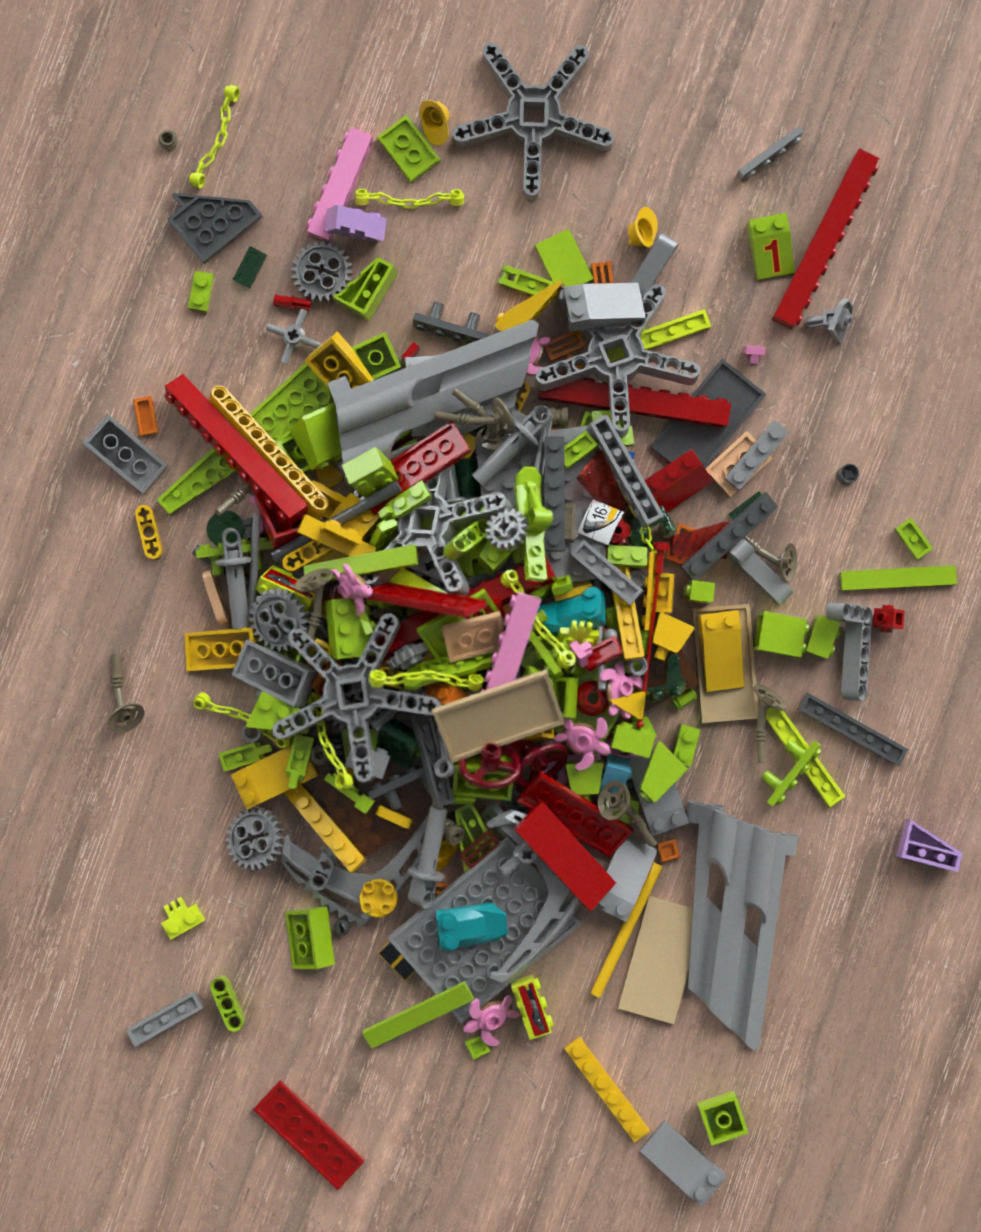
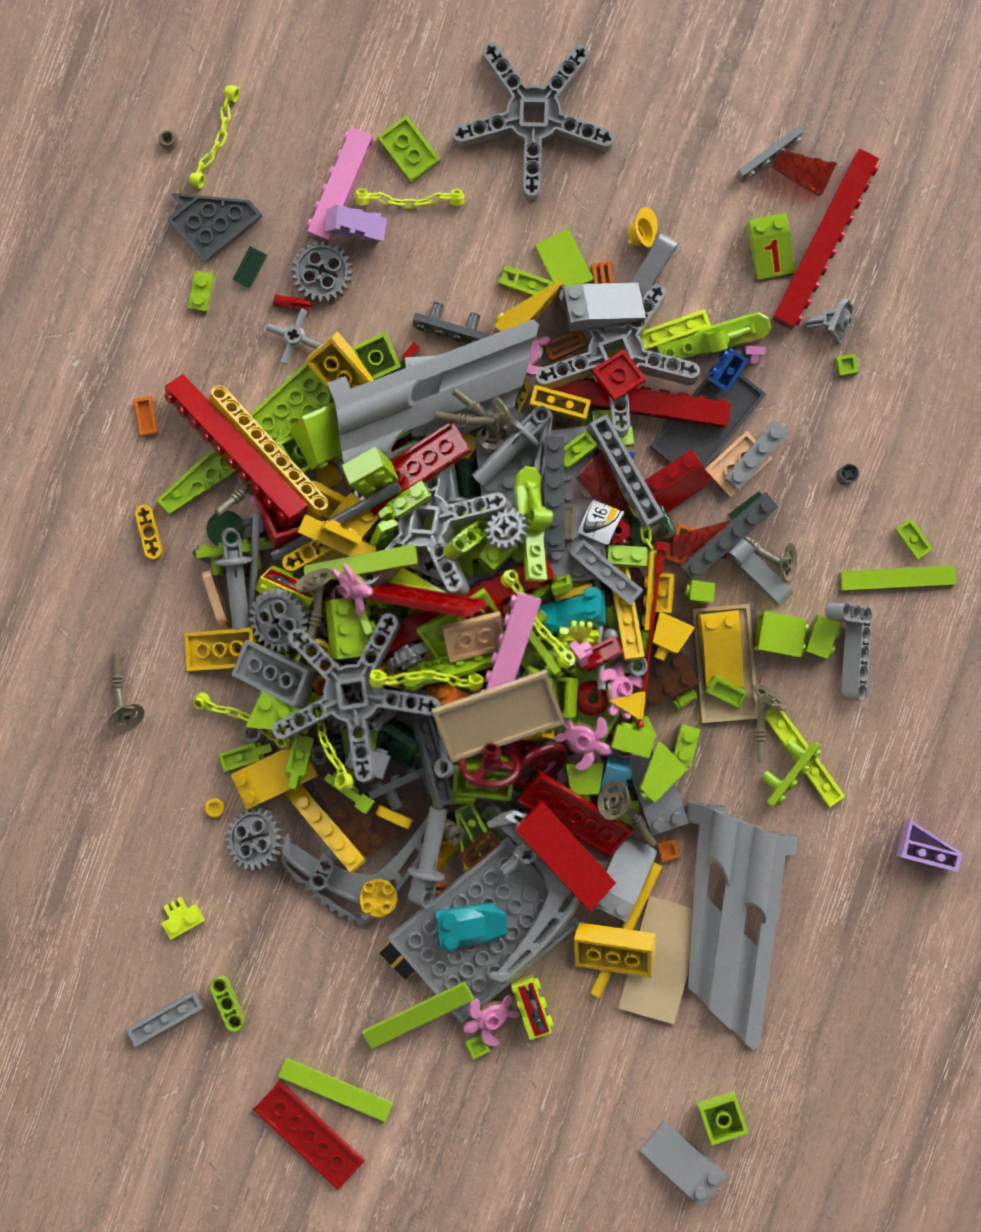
(124, 453): light grey slope -> none
(214, 807): none -> yellow tile
(310, 938): lime slope -> none
(335, 1089): none -> lime tile
(346, 926): dark grey hinge -> none
(368, 289): lime wedge -> none
(434, 121): yellow piece -> none
(560, 403): none -> yellow brick
(606, 1089): yellow plate -> none
(615, 949): none -> yellow slope
(619, 375): none -> red tile
(638, 578): light grey plate -> none
(674, 683): clear green plate -> none
(719, 336): none -> lime piece
(726, 691): none -> lime tile
(727, 369): none -> blue brick
(806, 171): none -> clear red wing
(847, 365): none -> lime tile
(852, 729): dark grey plate -> none
(888, 618): red brick -> none

